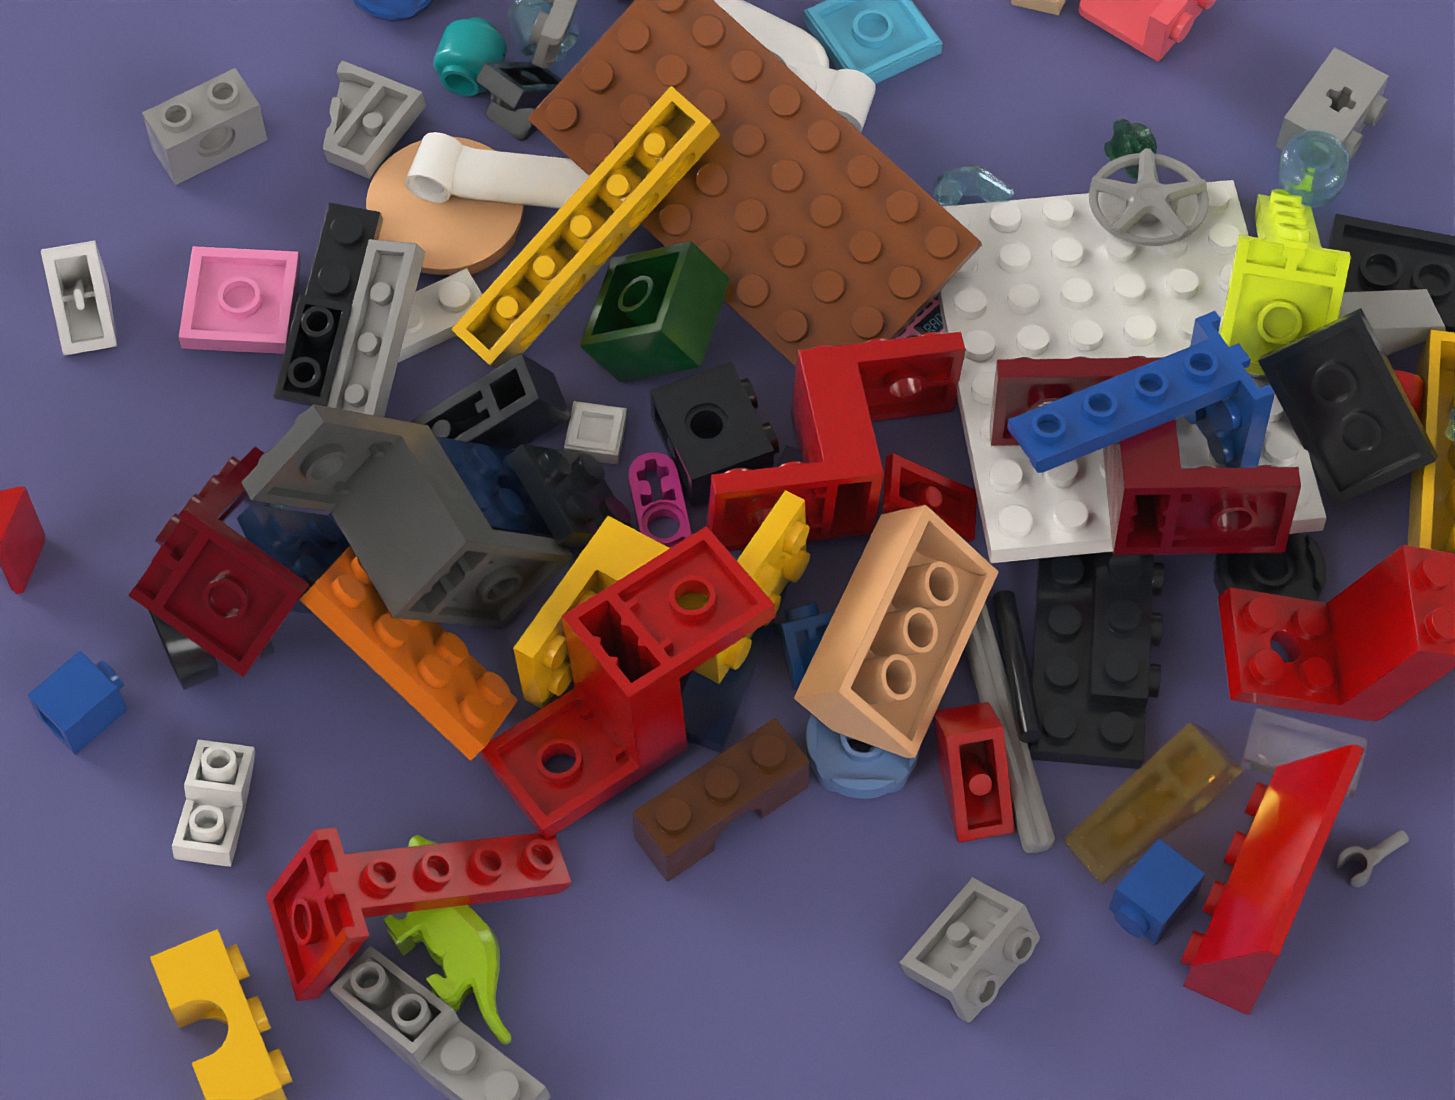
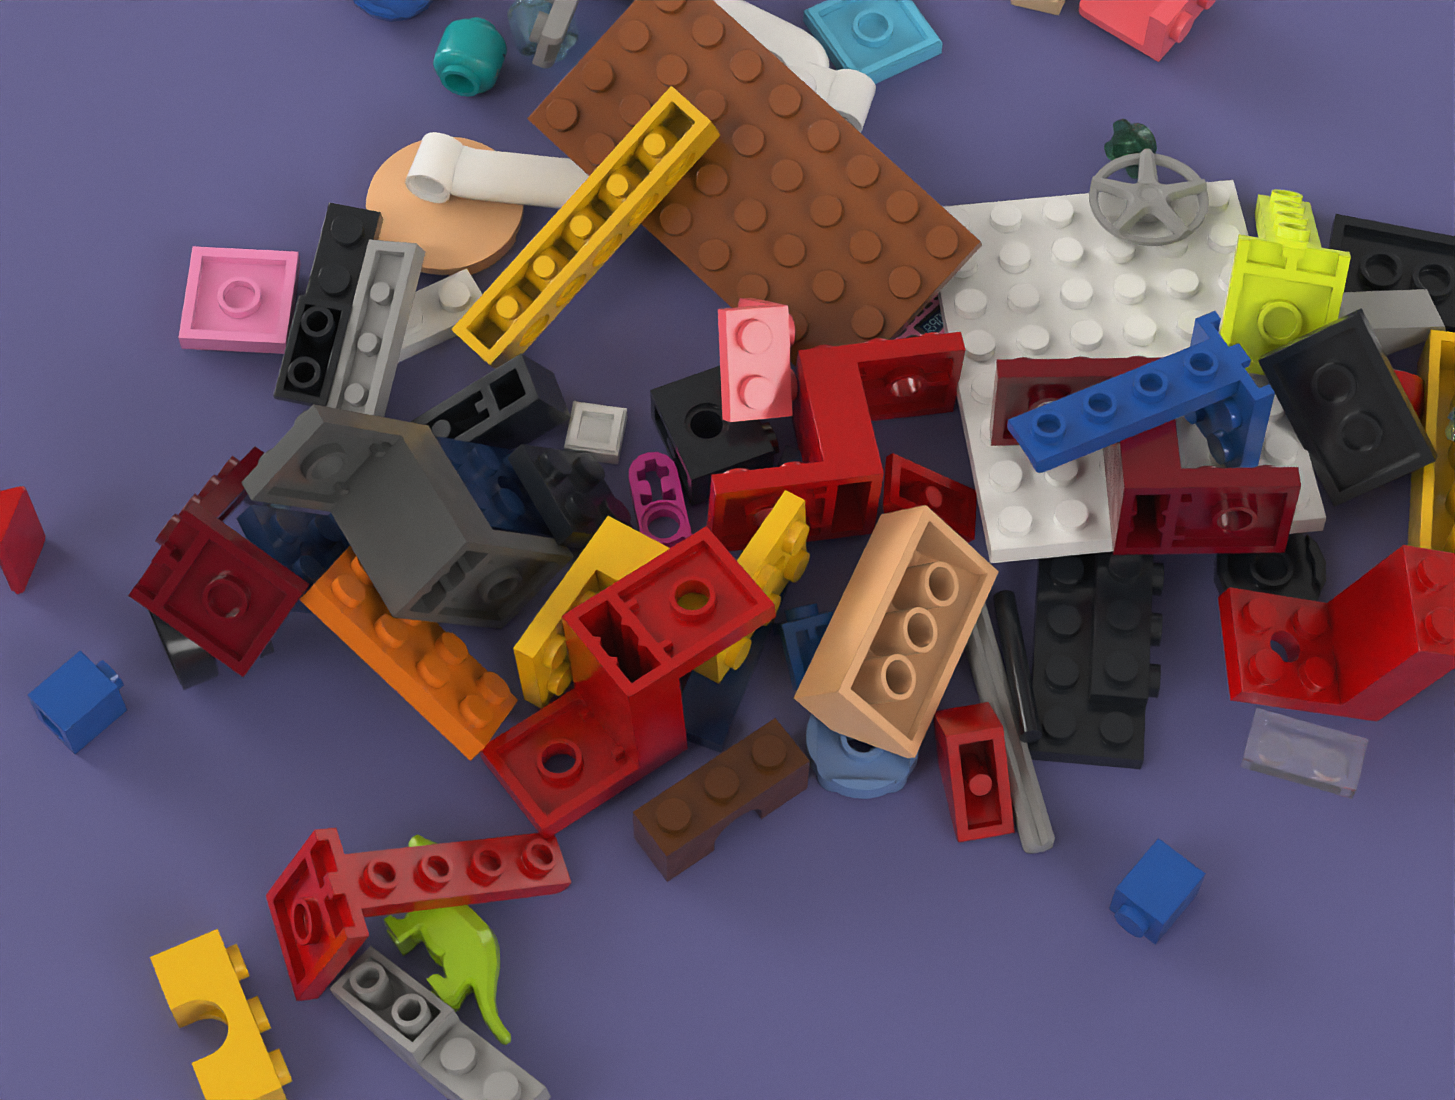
(80, 297): white slope -> none
(205, 126): light grey brick -> none
(214, 803): white slope -> none
(368, 119): light grey wing -> none
(516, 93): black slope -> none
(655, 312): dark green brick -> none
(756, 360): none -> coral bracket
(971, 181): clear light blue arm -> none
(972, 948): light grey bracket -> none
(1153, 801): clear yellow slope -> none
(1267, 877): red slope -> none
(1313, 167): clear light blue head -> none
(1338, 101): light grey brick -> none
(1371, 856): light grey hand -> none

